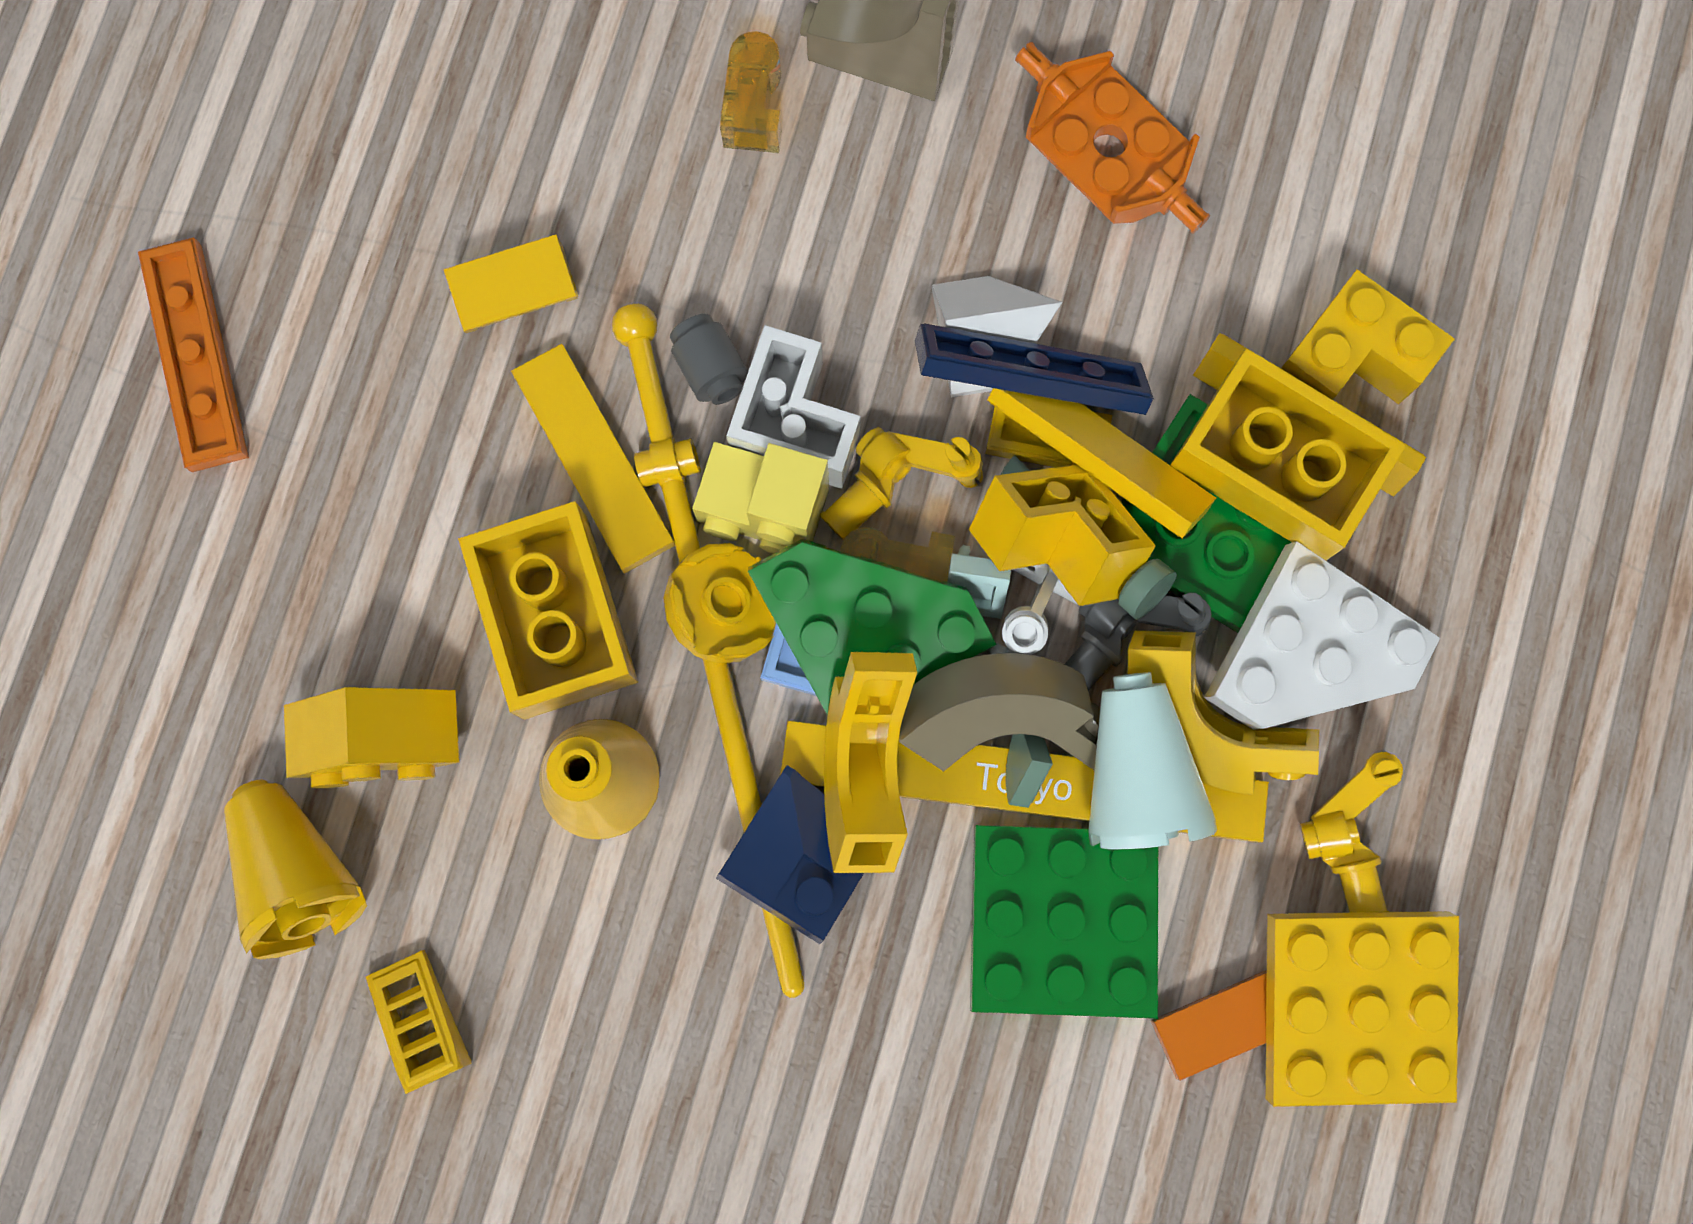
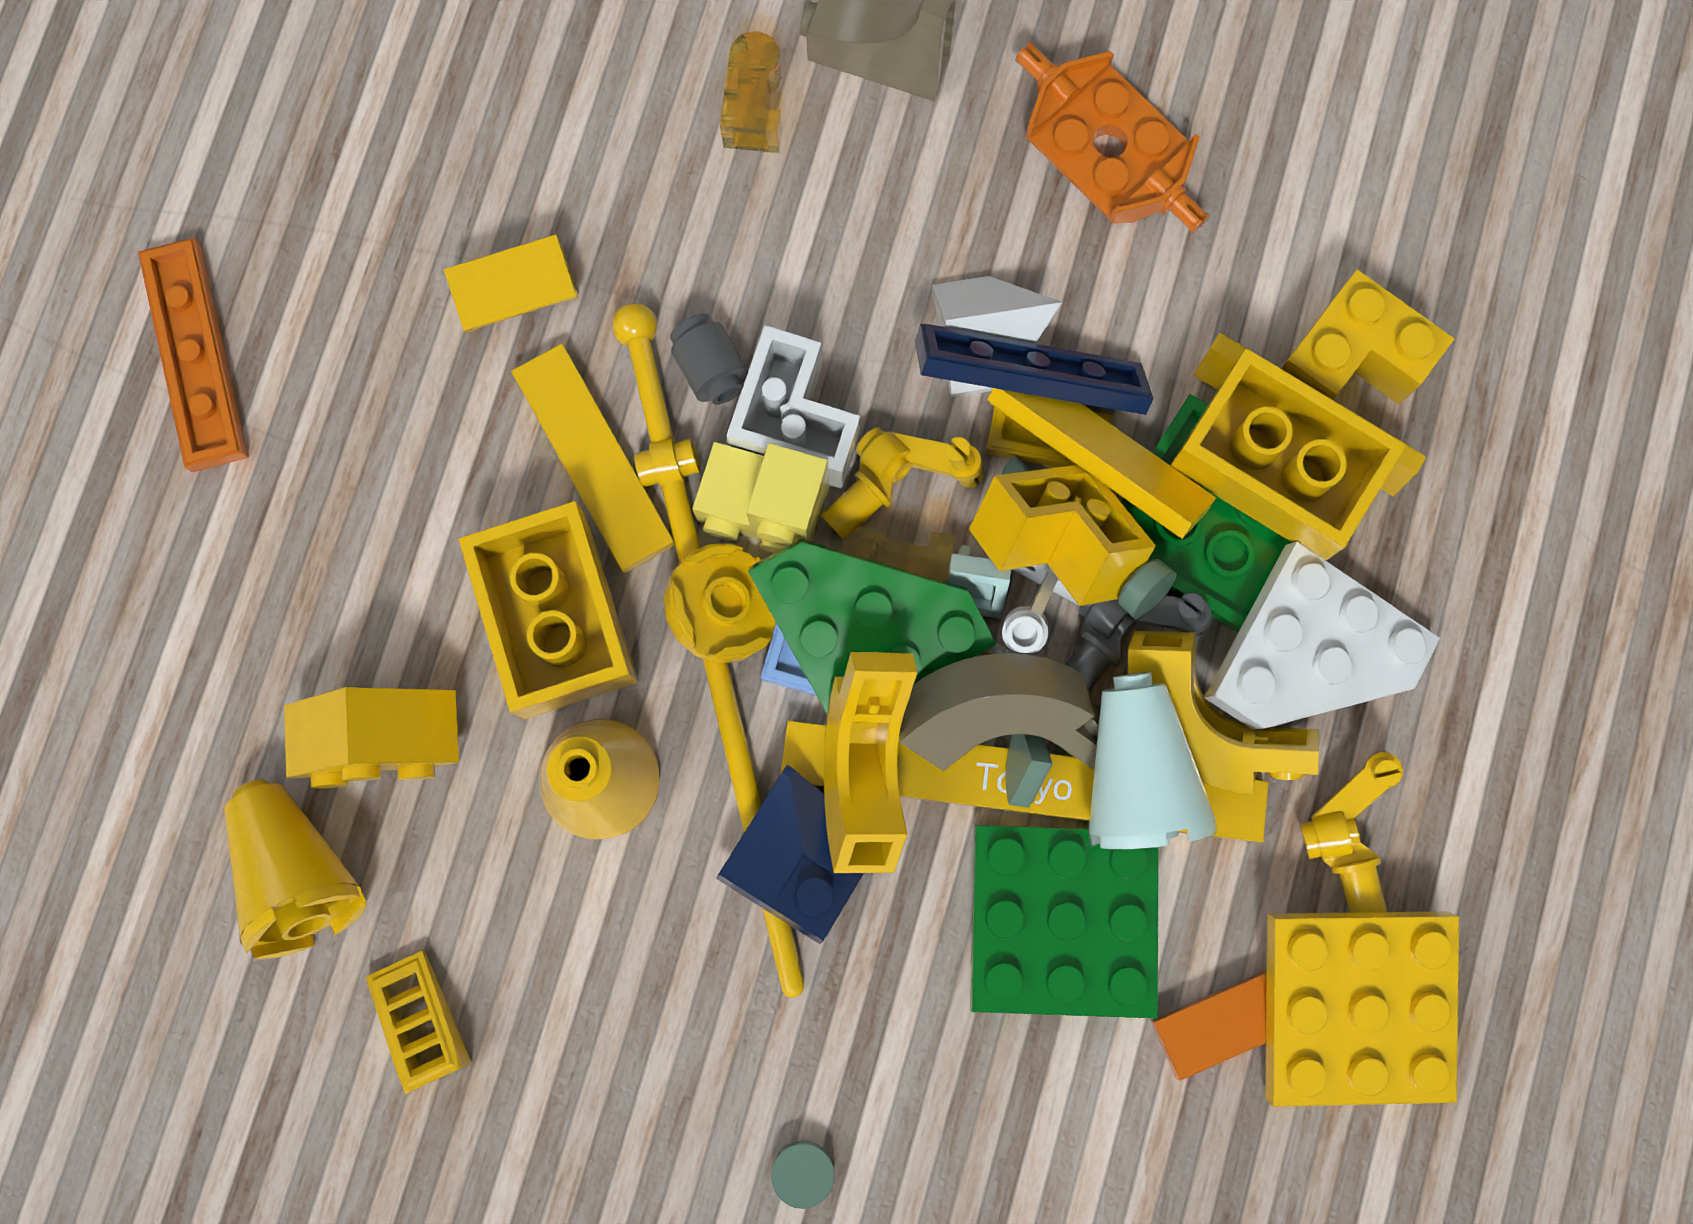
(802, 1174): none -> sand green tile

